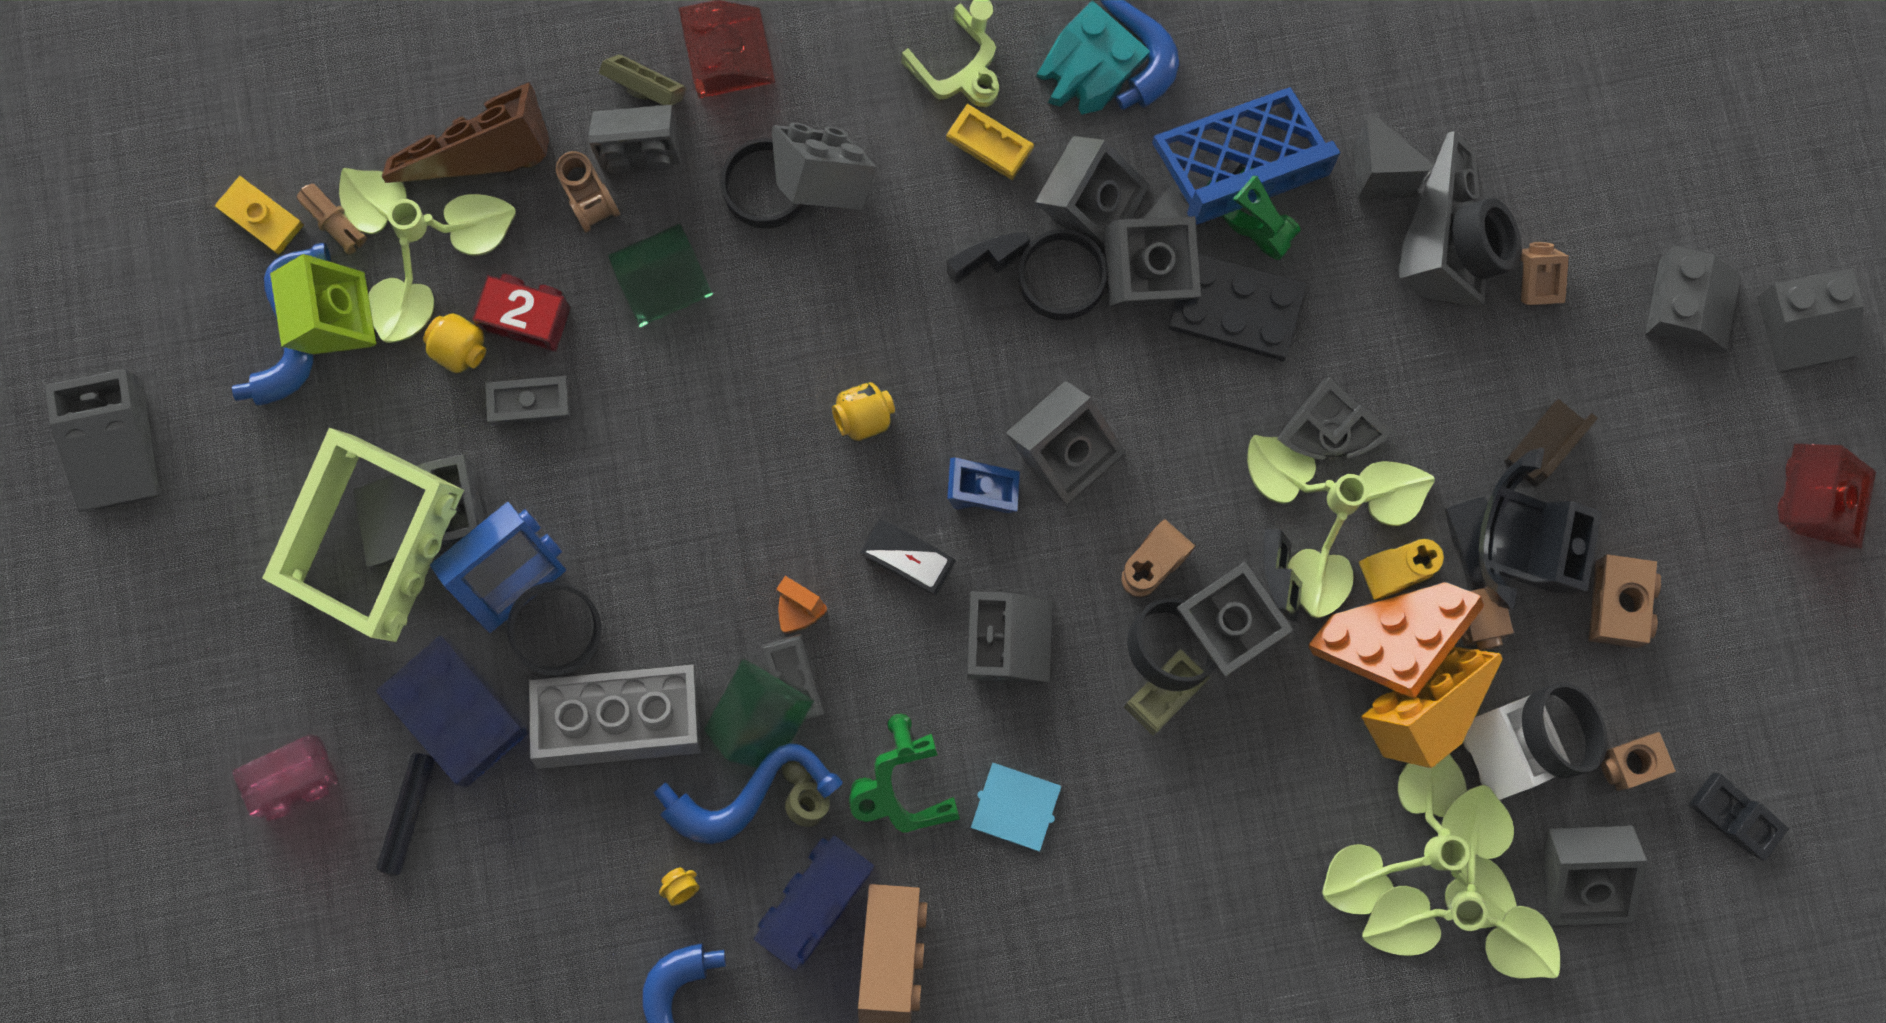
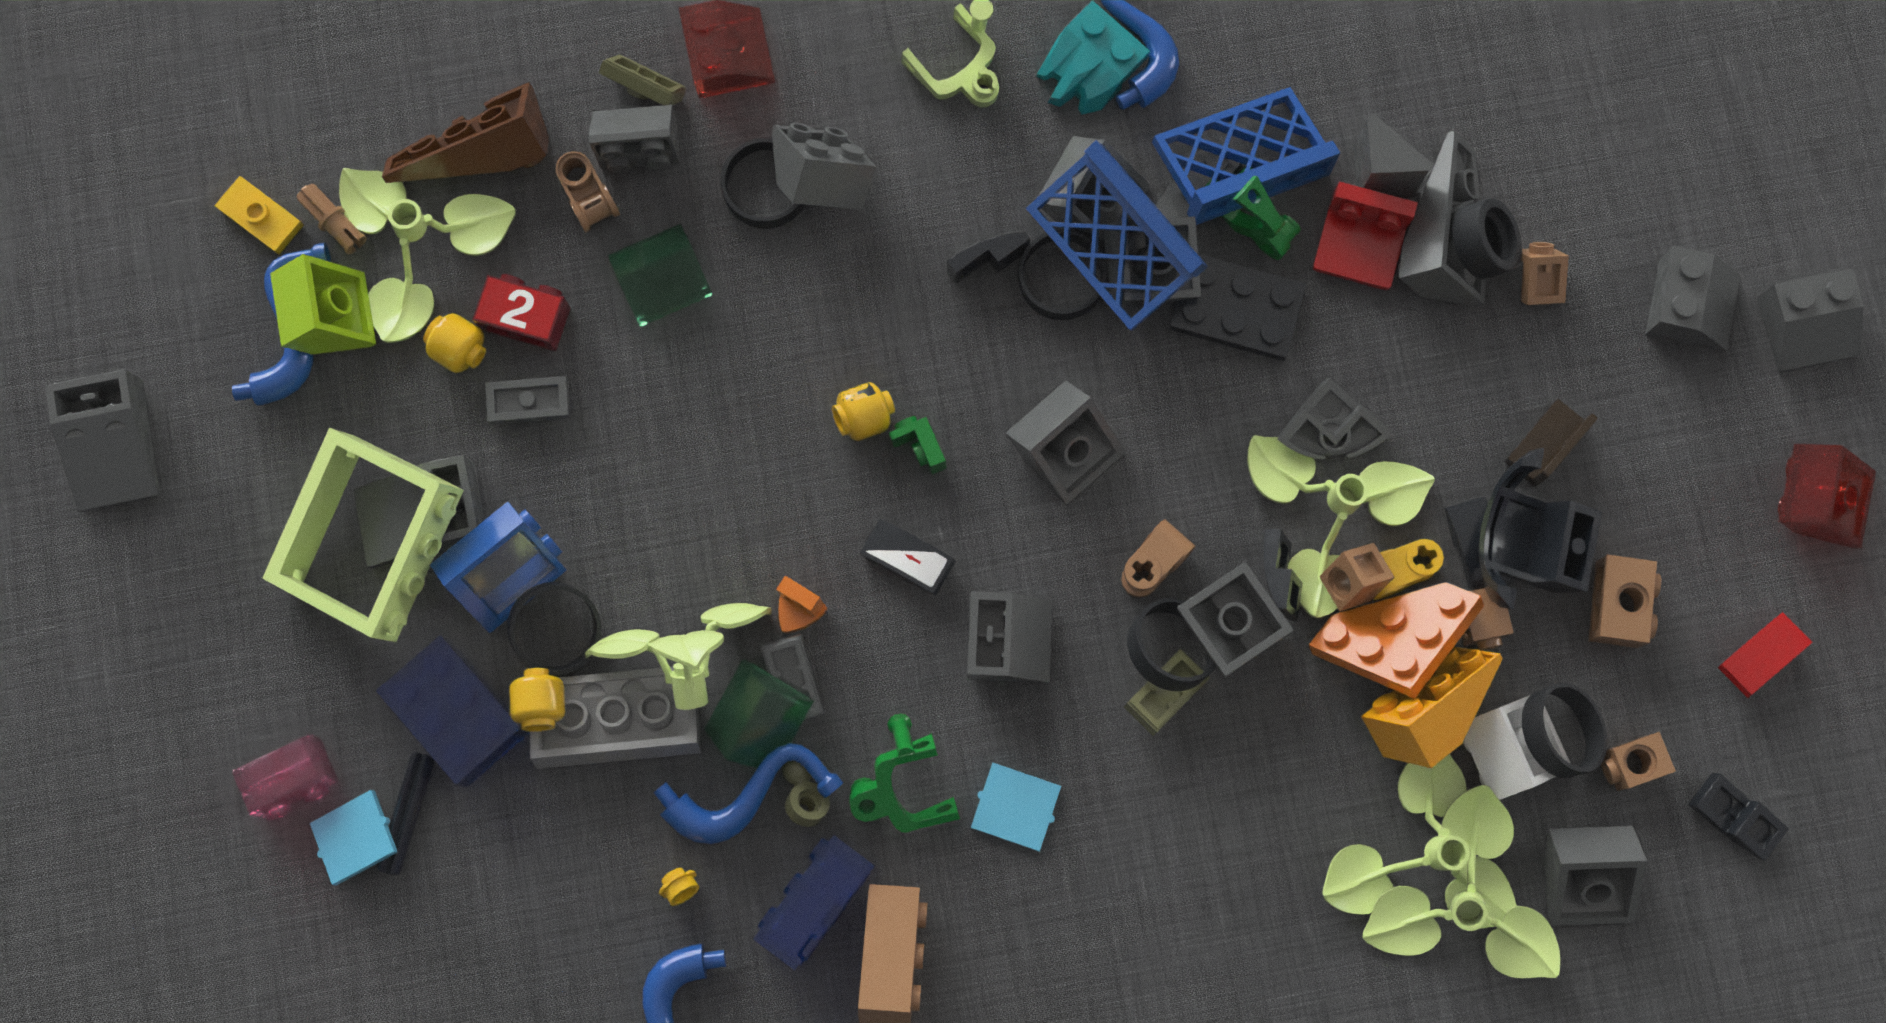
(353, 837): none -> medium azure piece
(537, 700): none -> yellow head
(688, 650): none -> yellowish green plant
(926, 448): none -> green bracket
(982, 486): blue slope -> none
(989, 141): yellow plate -> none
(1145, 215): none -> blue fence
(1356, 576): none -> medium nougat brick
(1363, 235): none -> red bracket
(1765, 655): none -> red slope

